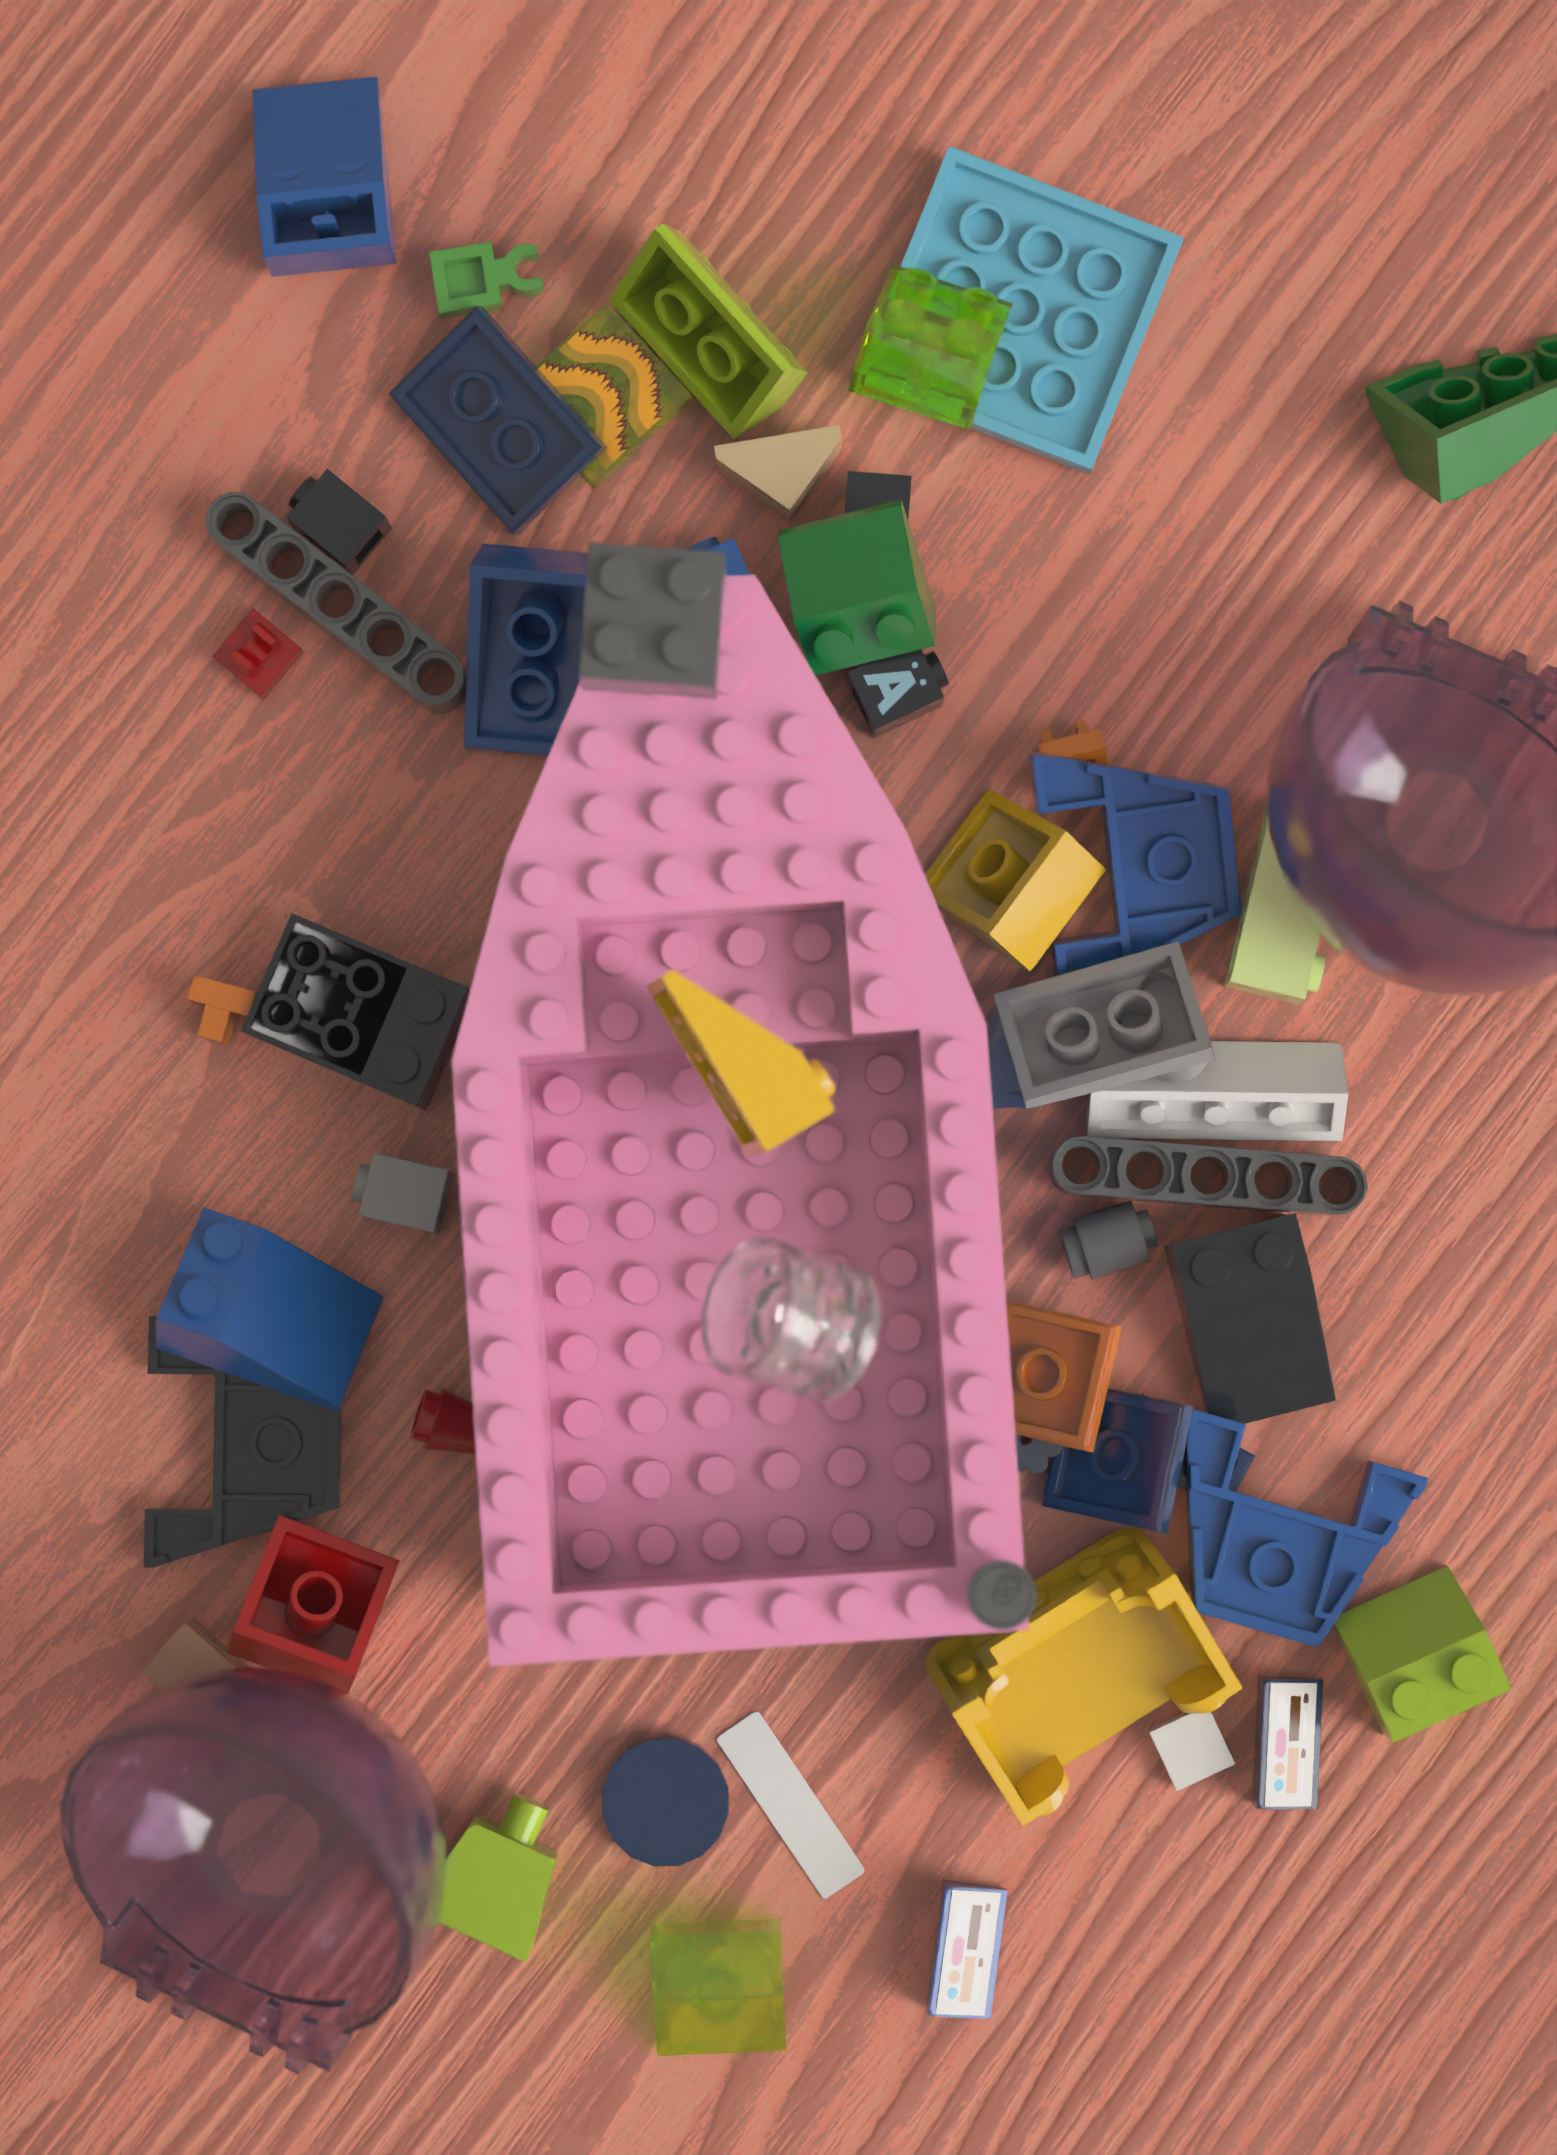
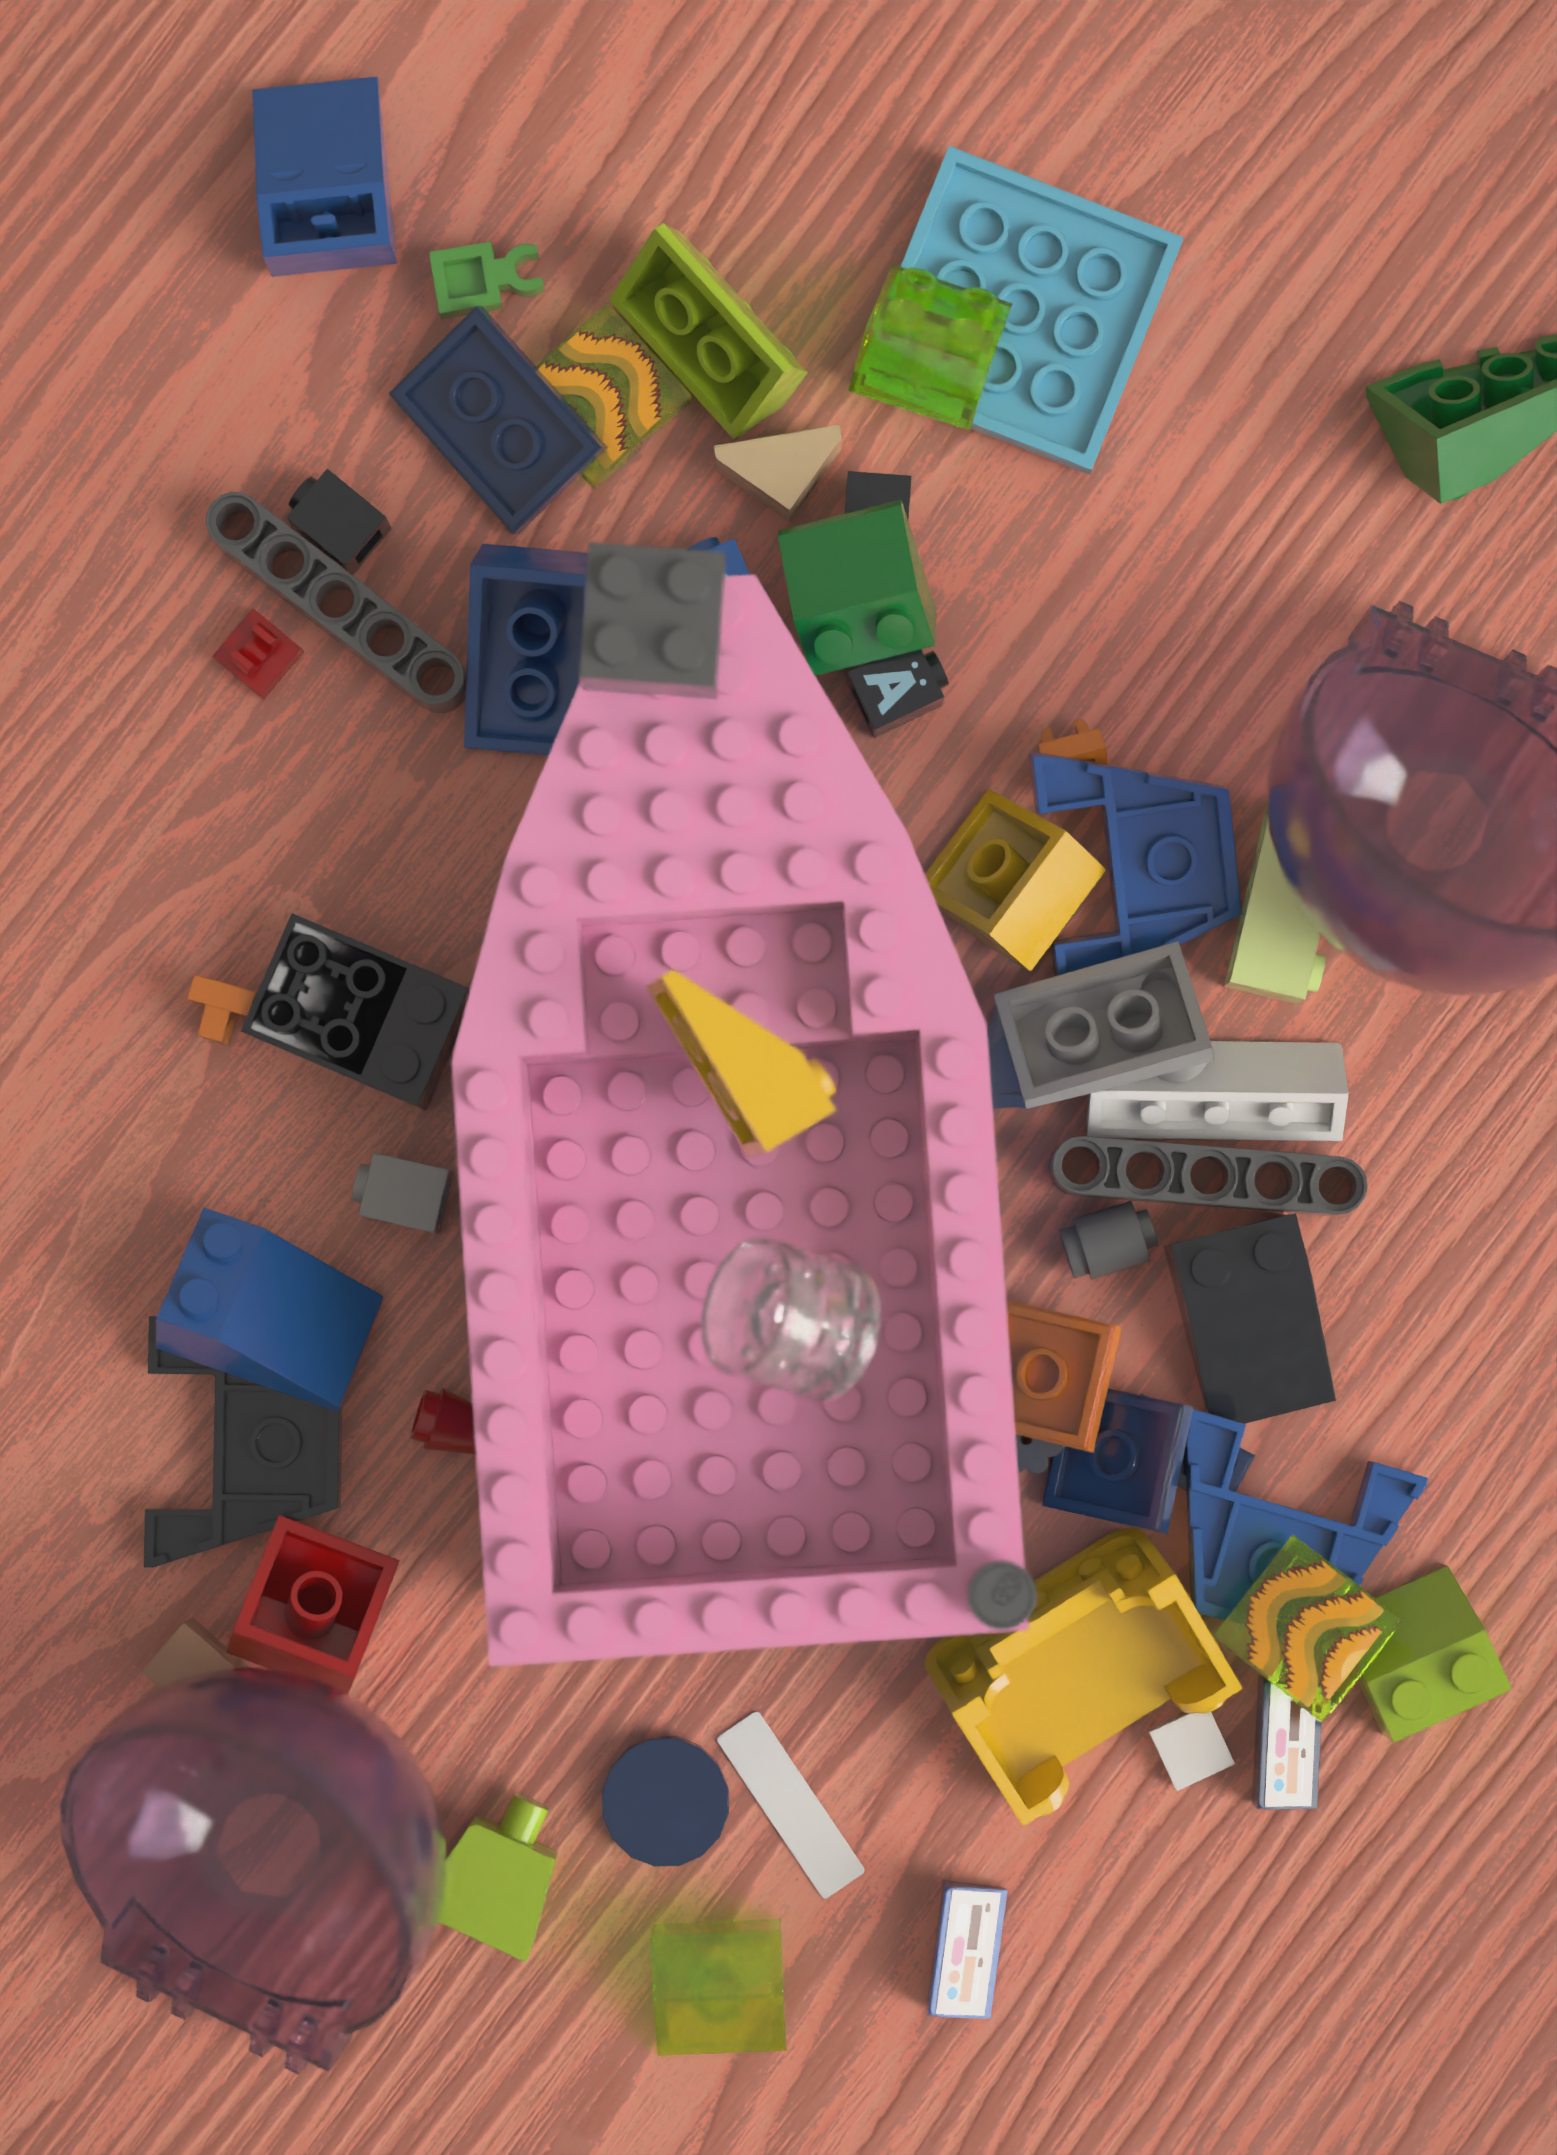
(1307, 1629): none -> slope

